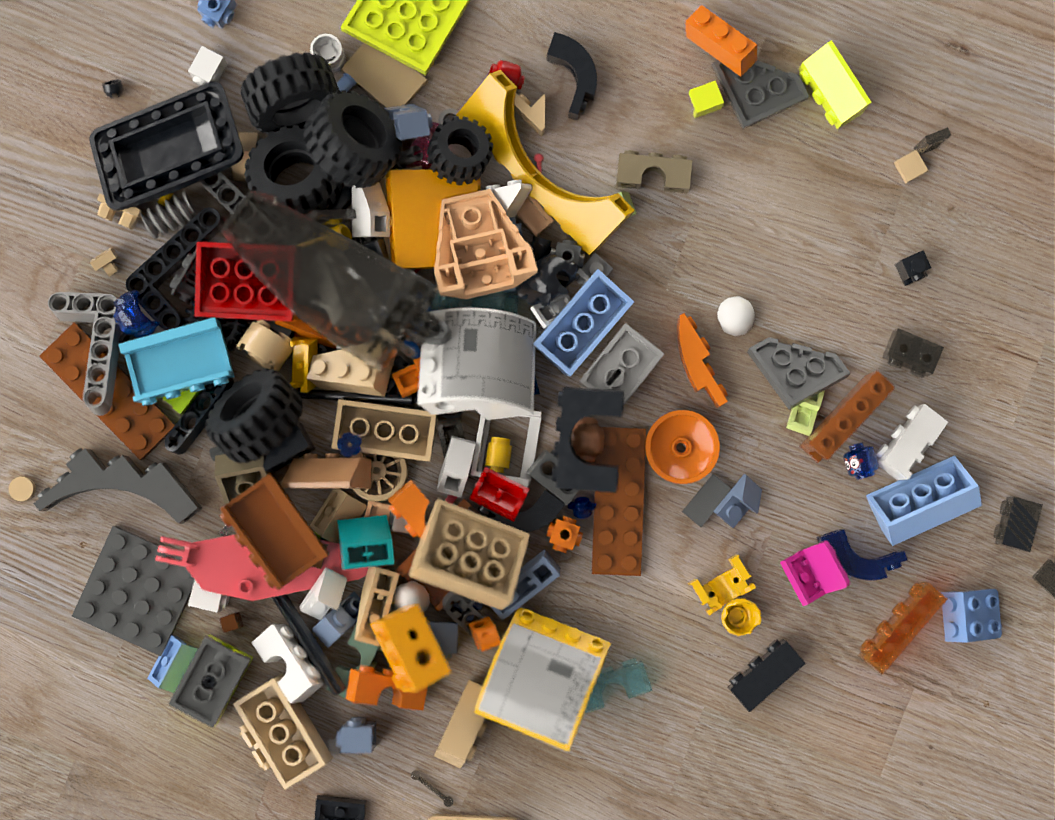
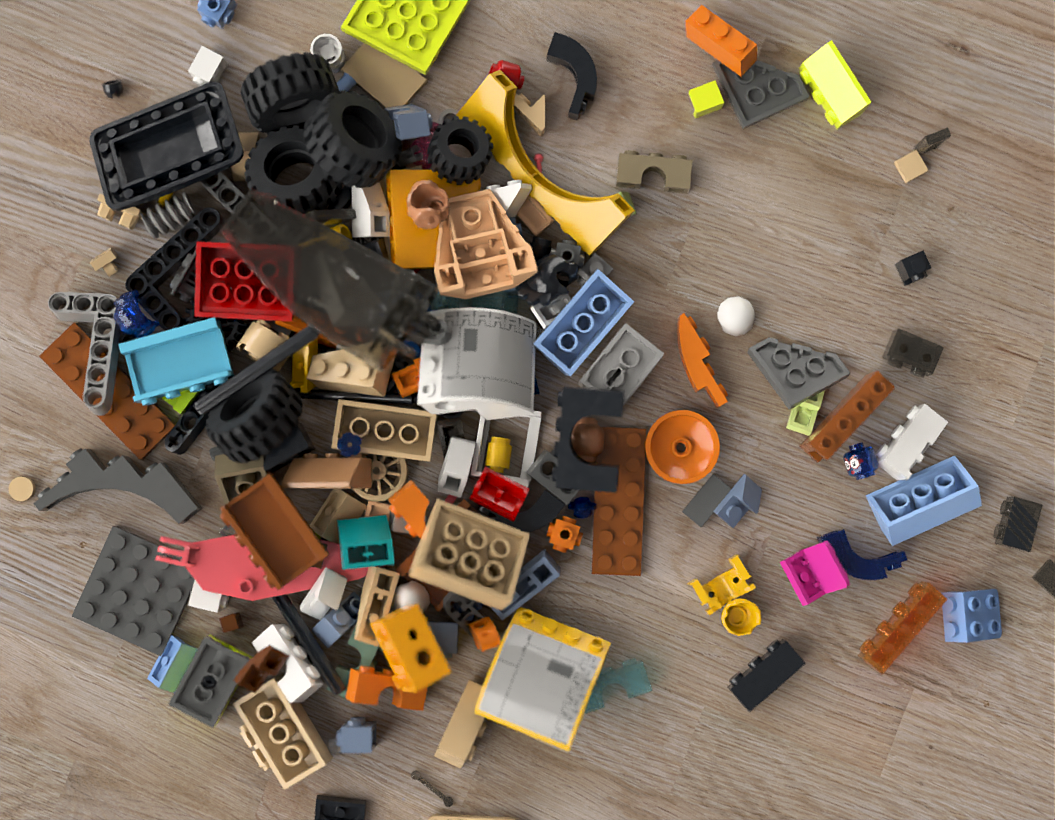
(256, 370): none -> black axle
(257, 669): none -> reddish brown slope
(427, 204): none -> nougat hair

